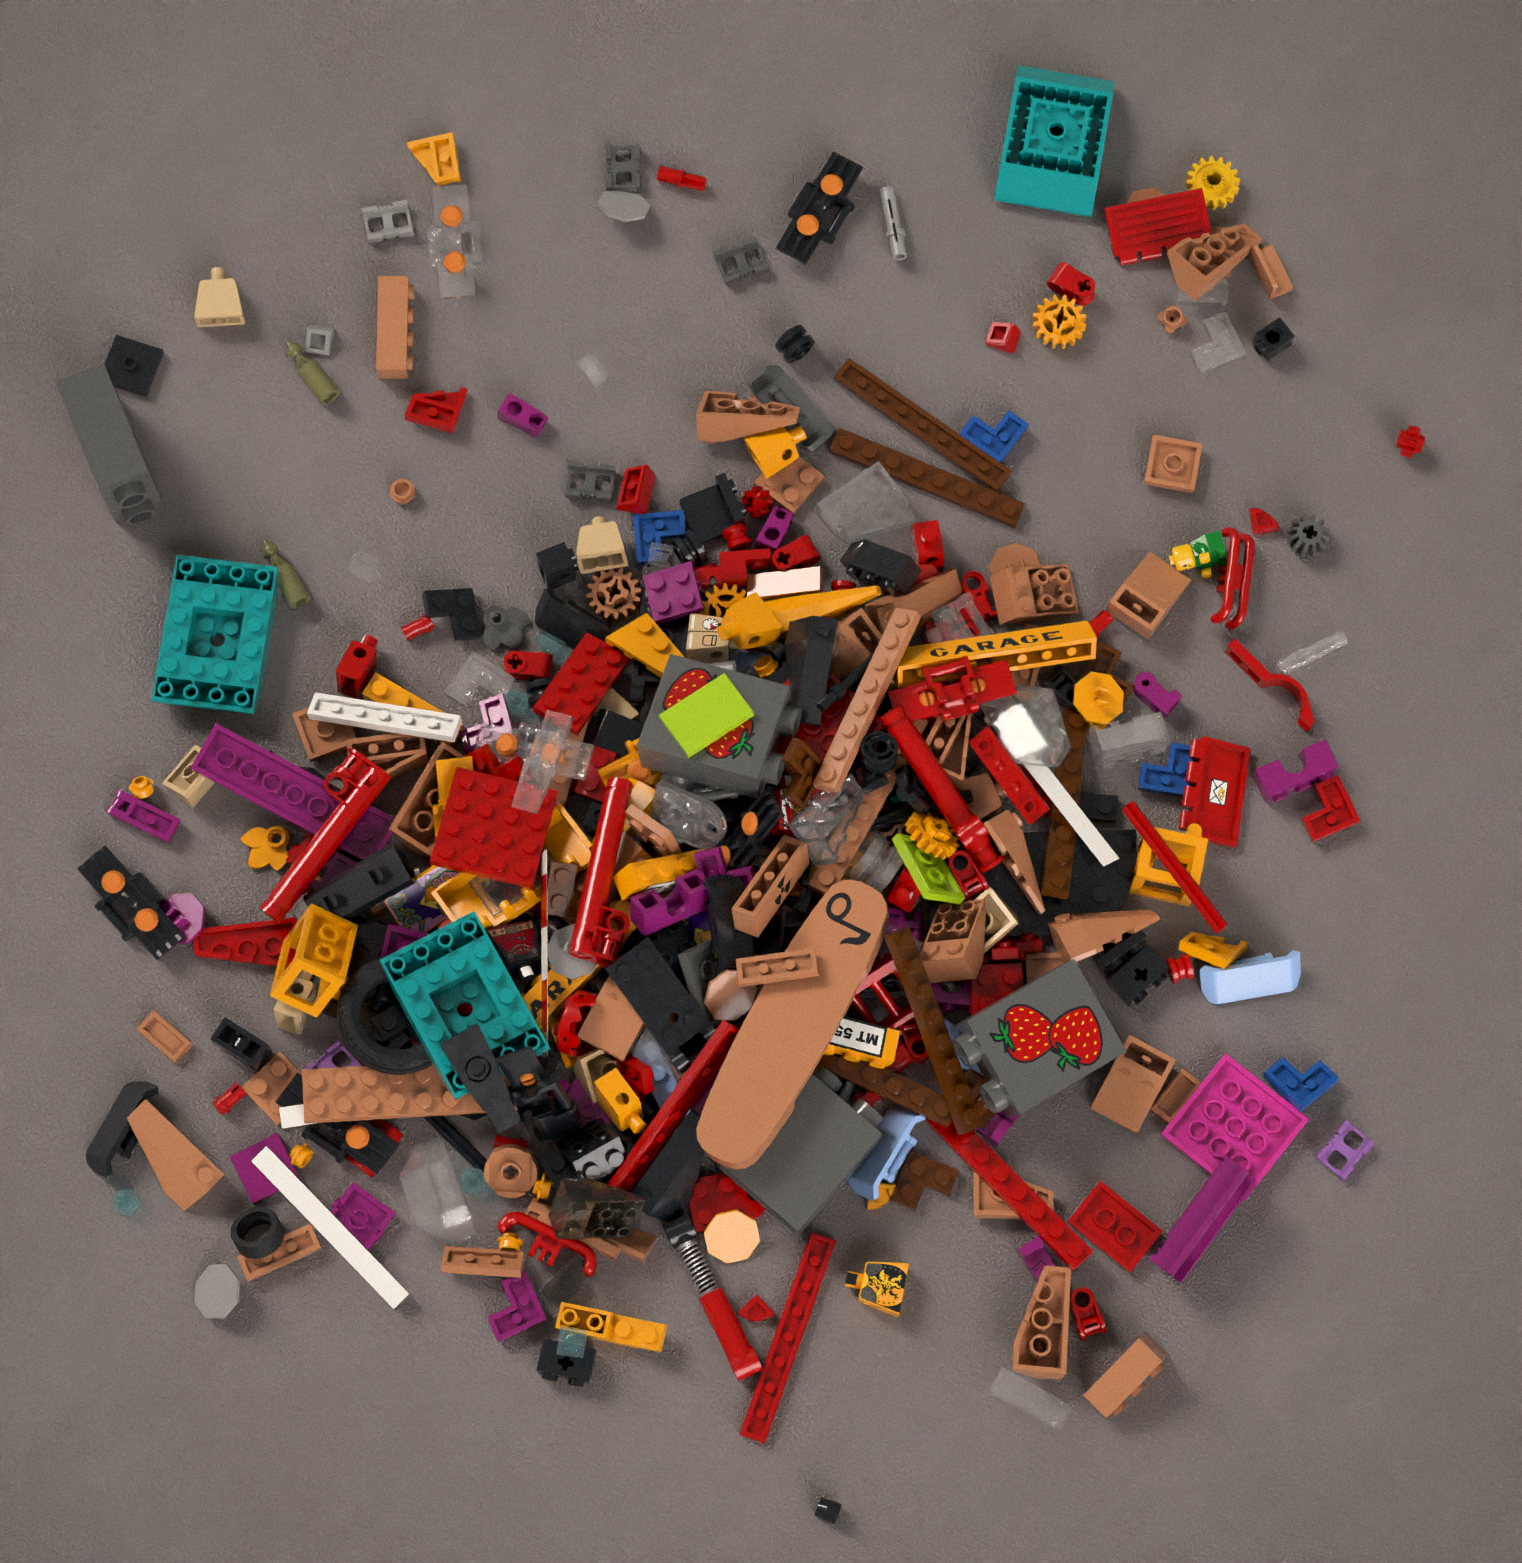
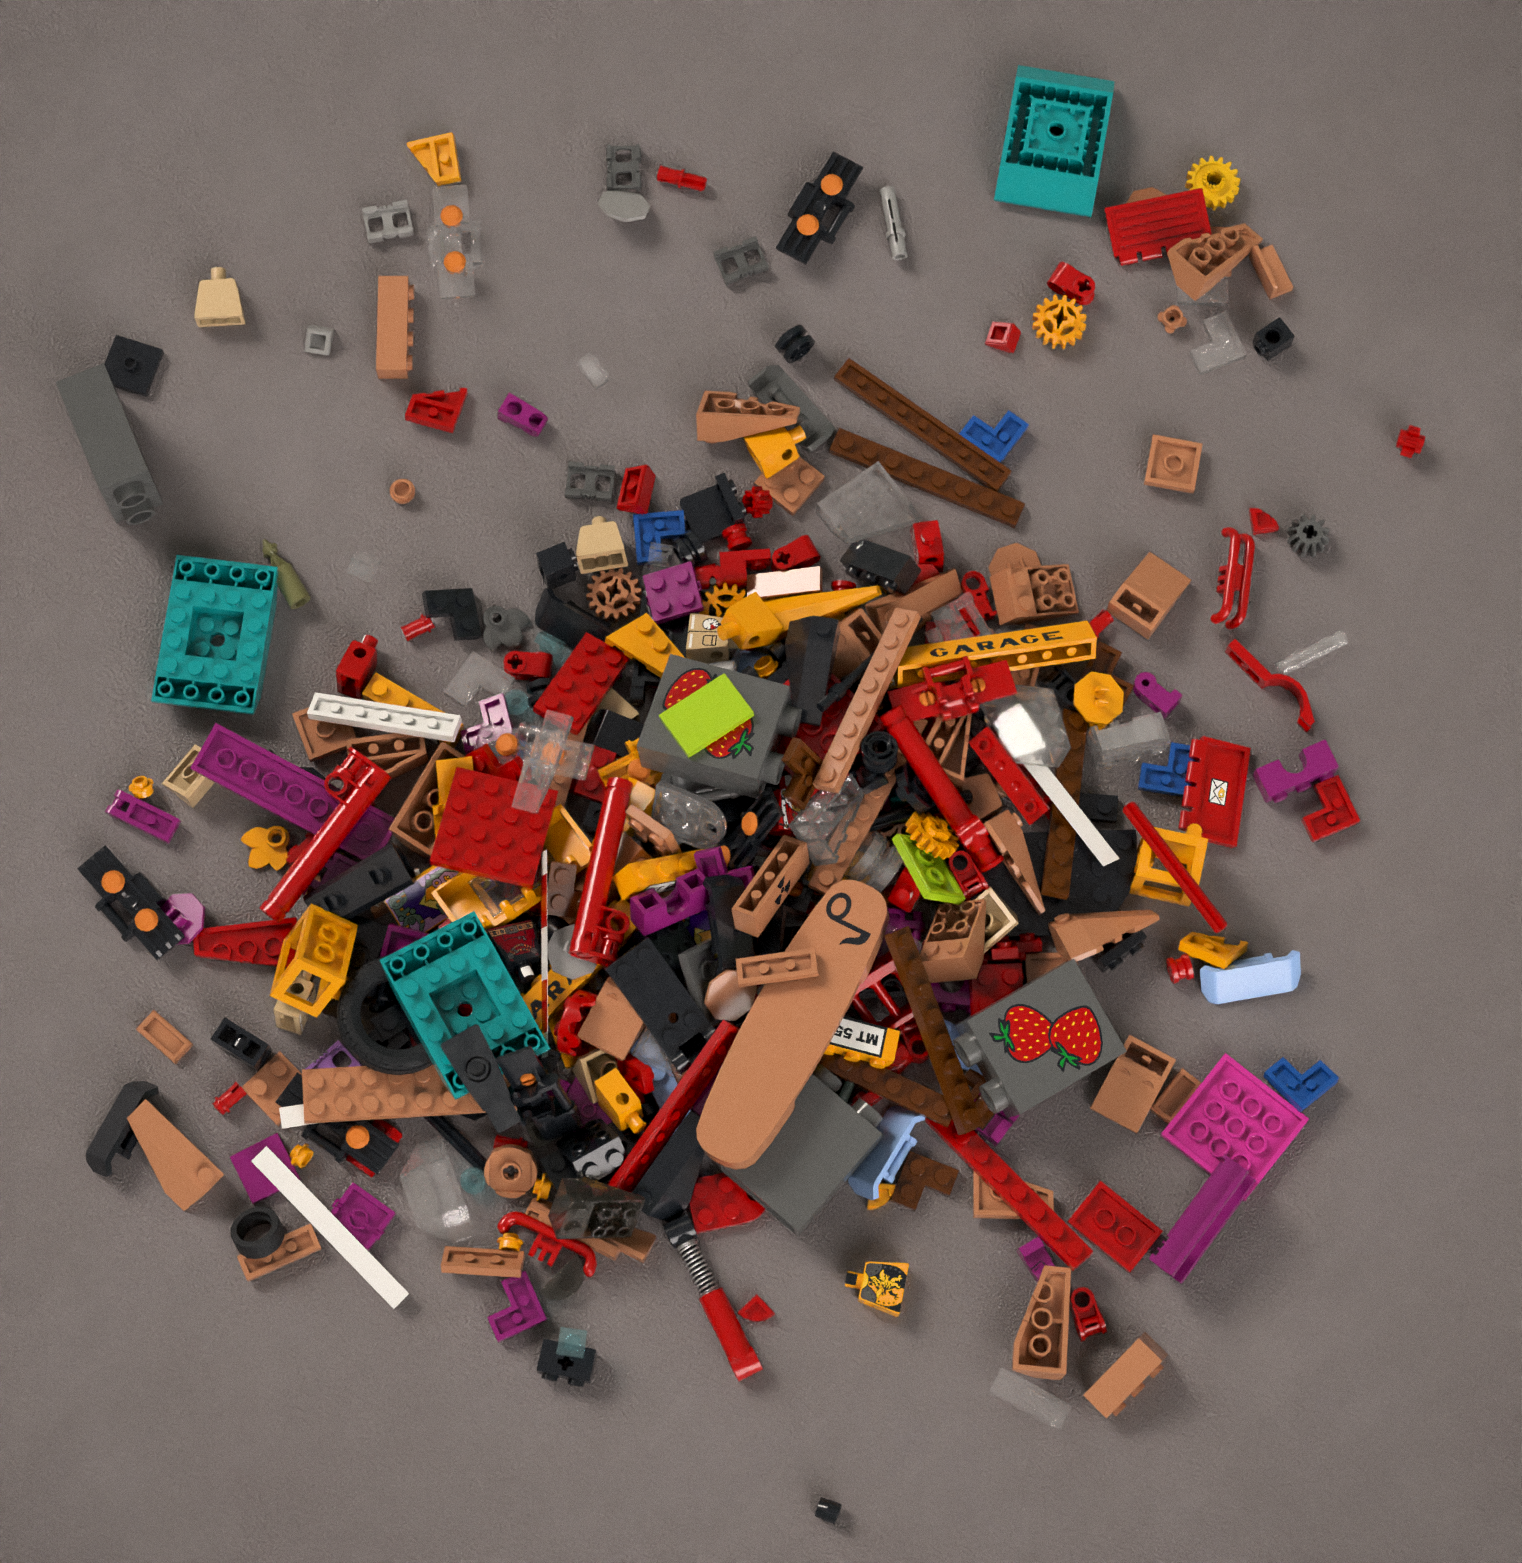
(125, 1202): clear light blue plate -> none
(217, 1291): light grey piece -> none
(313, 375): olive wheel -> none
(612, 1327): light orange slope -> none
(731, 1236): light orange piece -> none
(775, 529): magenta leg -> none
(787, 1338): red tile -> none
(1143, 962): black brick -> none
(1202, 552): piece -> none
(1337, 1144): medium lavender piece -> none

